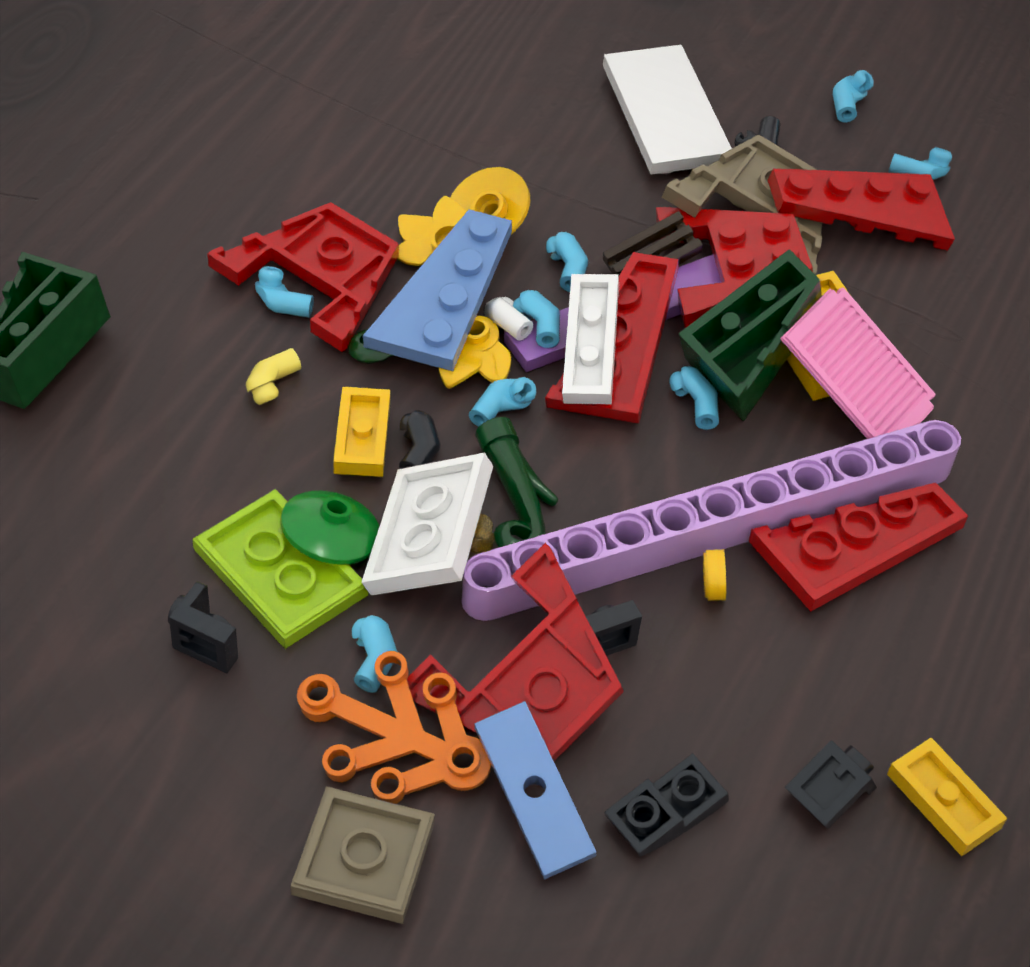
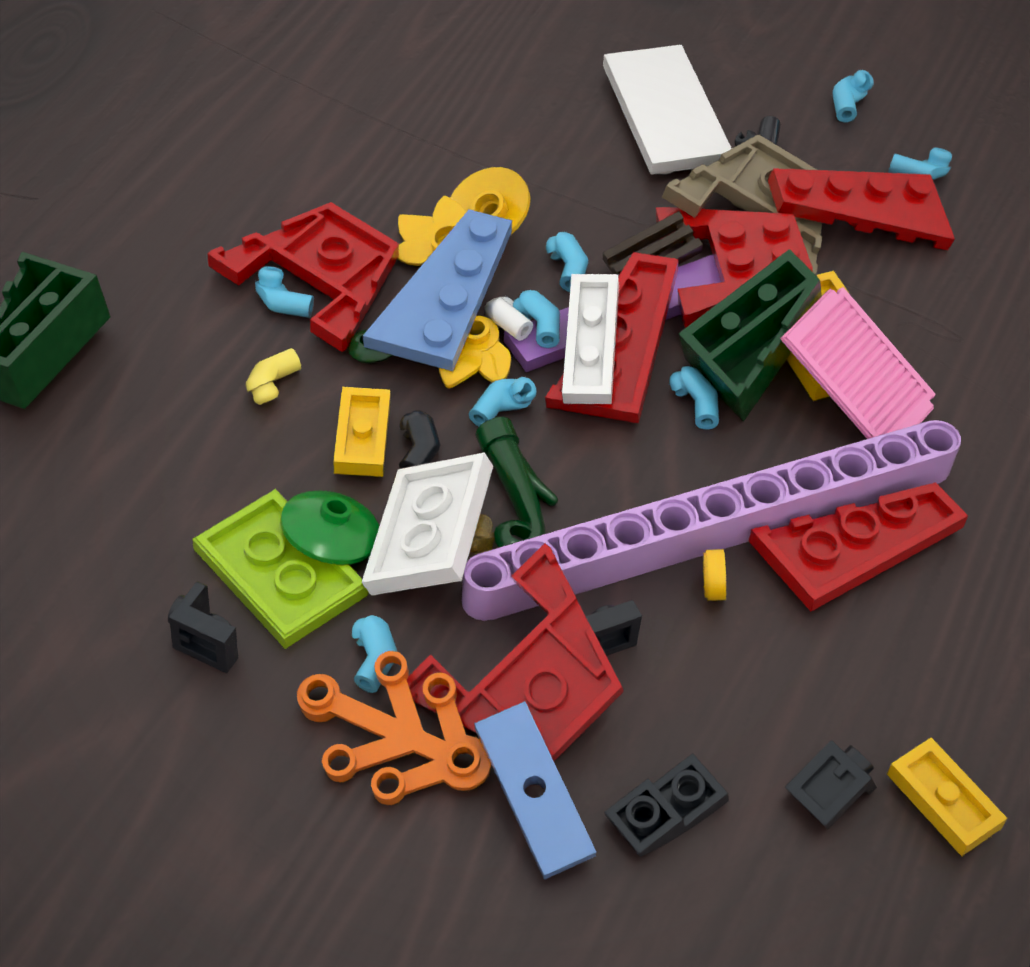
(363, 855): dark tan plate -> none

